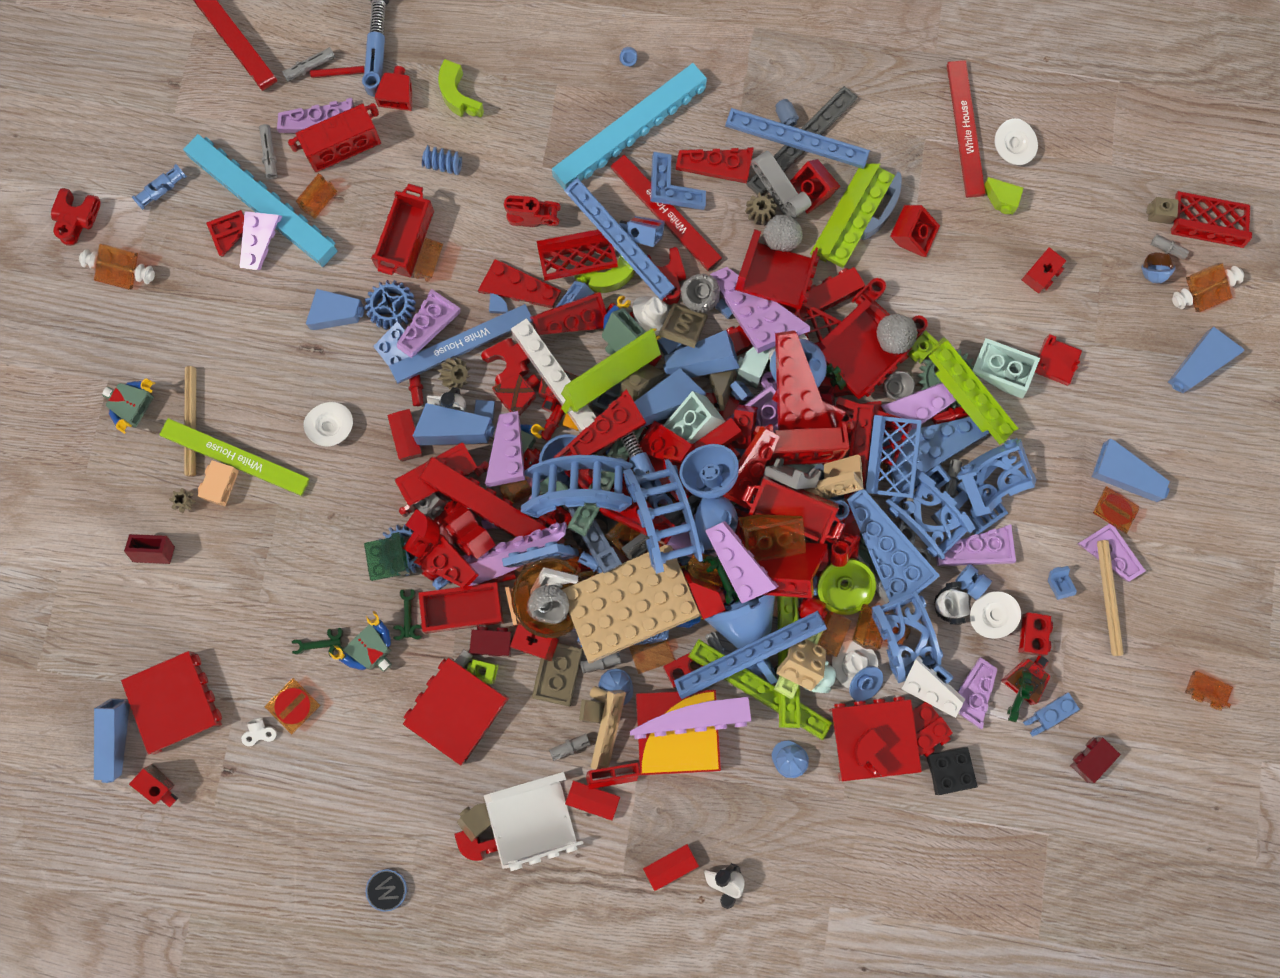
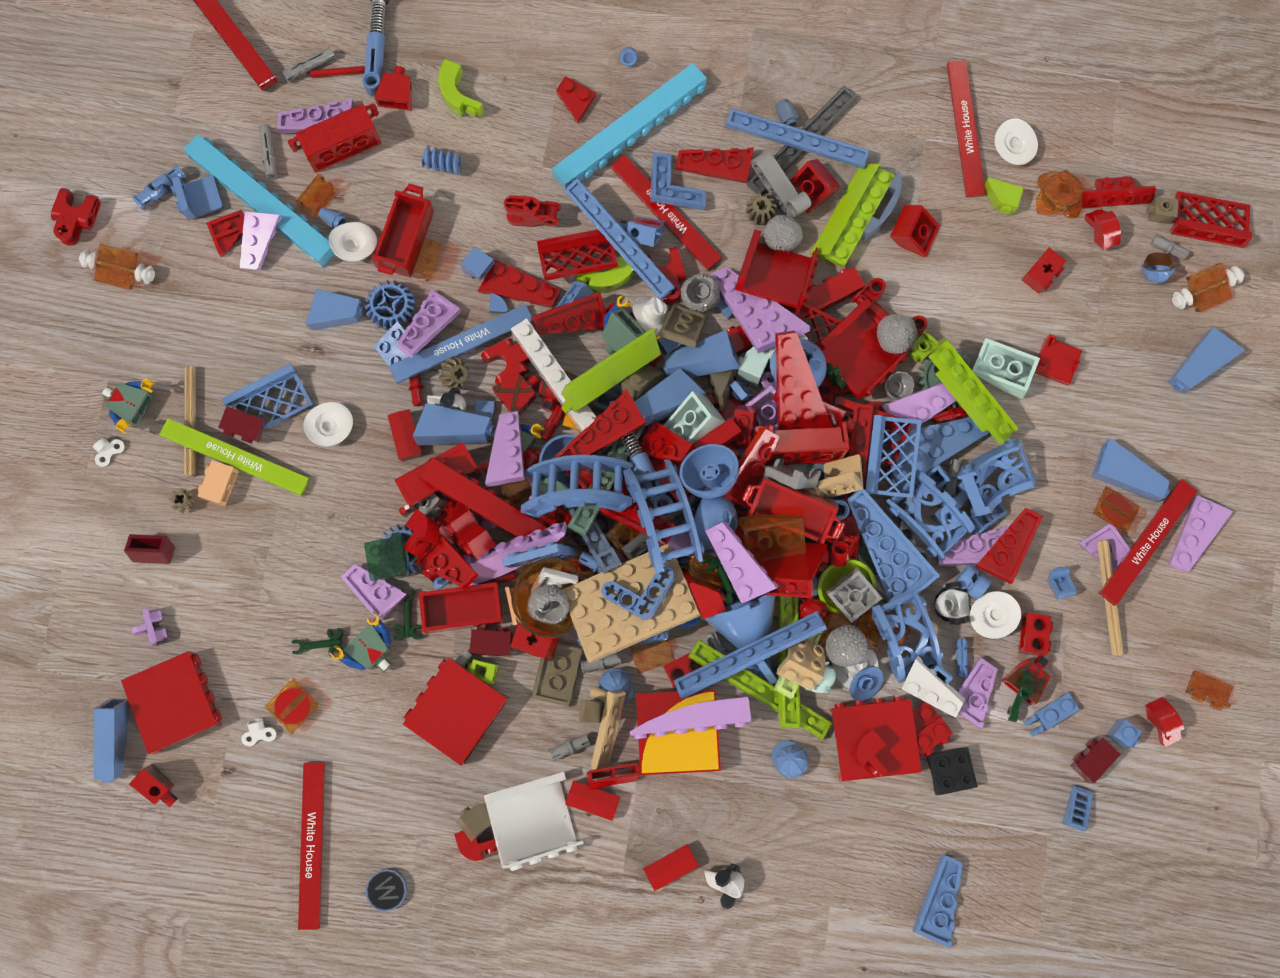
(106, 450): none -> white piece
(154, 635): none -> lavender hips
(196, 197): none -> medium blue bracket
(242, 424): none -> dark red piece
(264, 385): none -> medium blue fence
(311, 846): none -> red tile
(332, 217): none -> medium blue cone
(352, 241): none -> white hat
(375, 595): none -> lavender wing
(477, 264): none -> medium blue piece
(575, 97): none -> red wing
(639, 602): none -> medium blue beam
(846, 646): none -> light grey hair
(854, 594): none -> light grey piece
(938, 907): none -> medium blue wing
(962, 657): none -> medium blue axle
(1010, 549): none -> red wing
(1052, 200): none -> clear orange brick
(1084, 817): none -> medium blue slope
(1106, 228): none -> red brick
(1117, 192): none -> red bracket
(1124, 734): none -> medium blue brick
(1147, 542): none -> red tile
(1166, 721): none -> red brick
(1198, 530): none -> lavender wing

